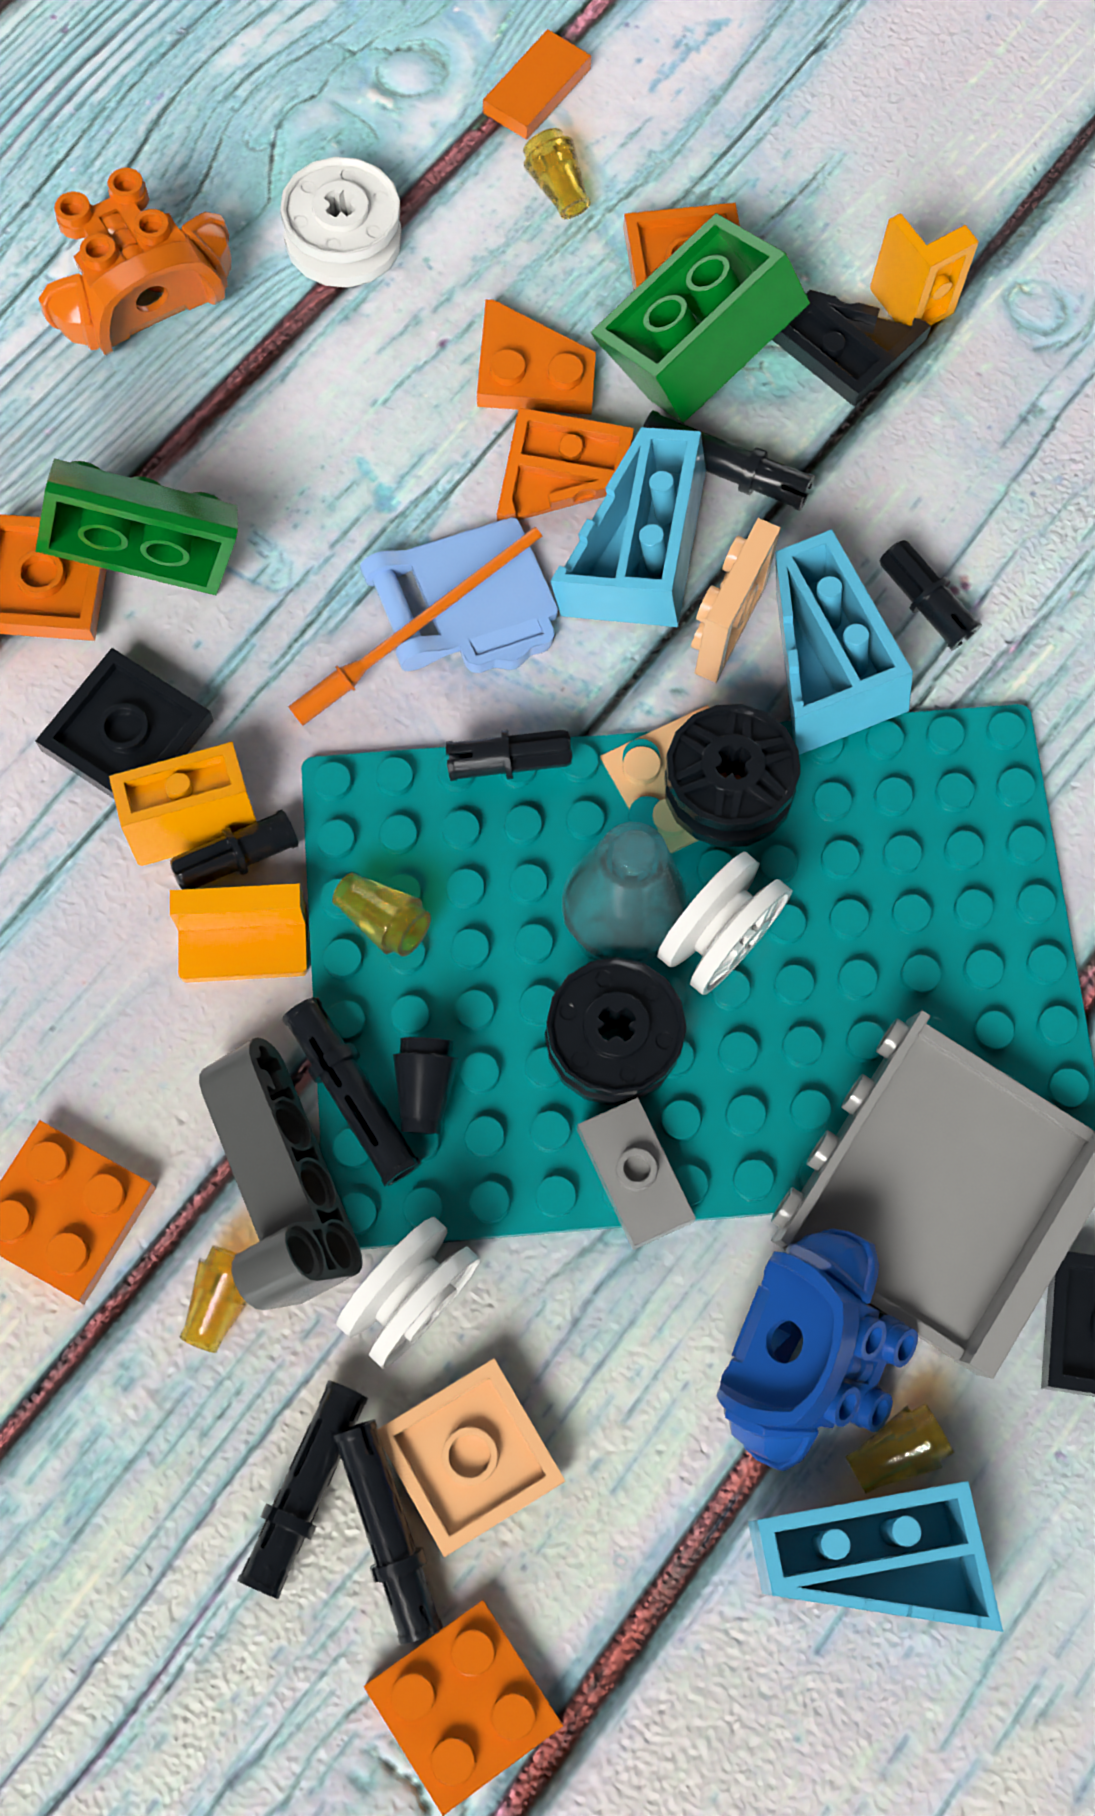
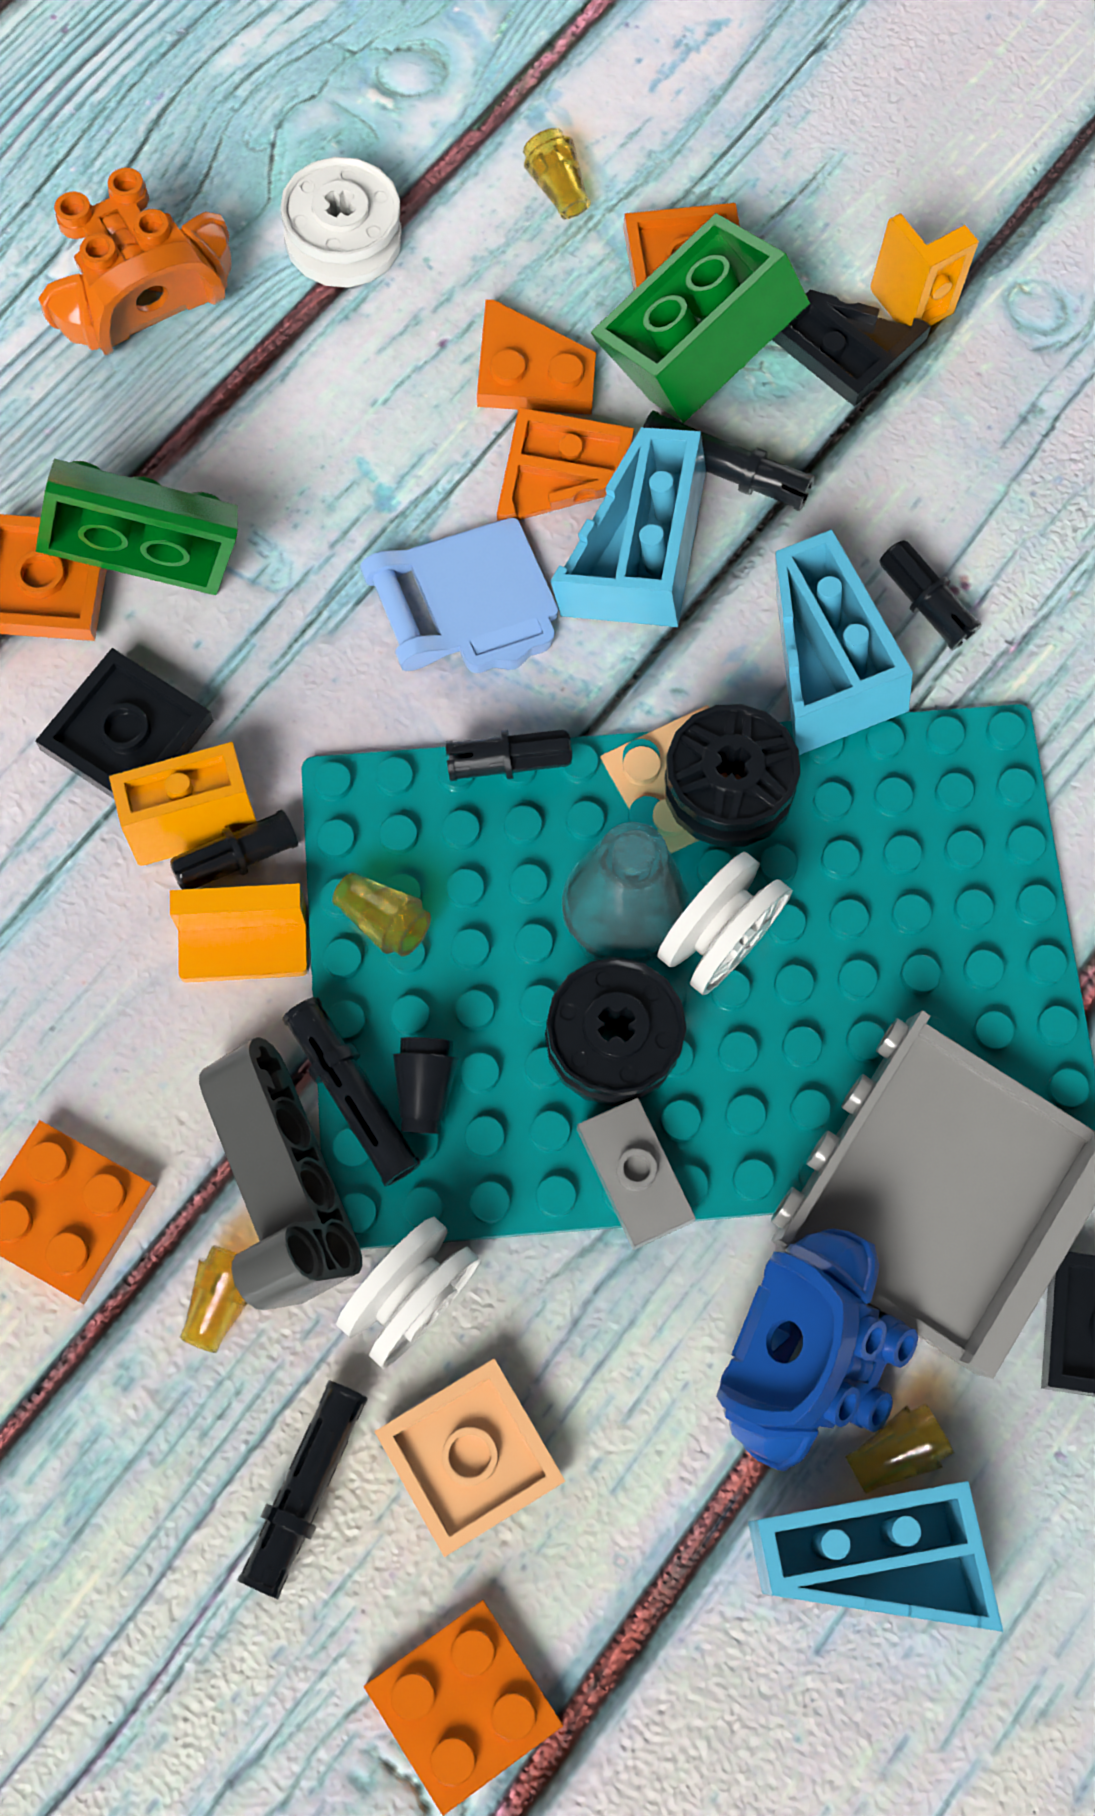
(347, 676): orange piece -> none
(395, 1556): black pin -> none
(536, 84): orange tile -> none
(729, 608): light nougat plate -> none

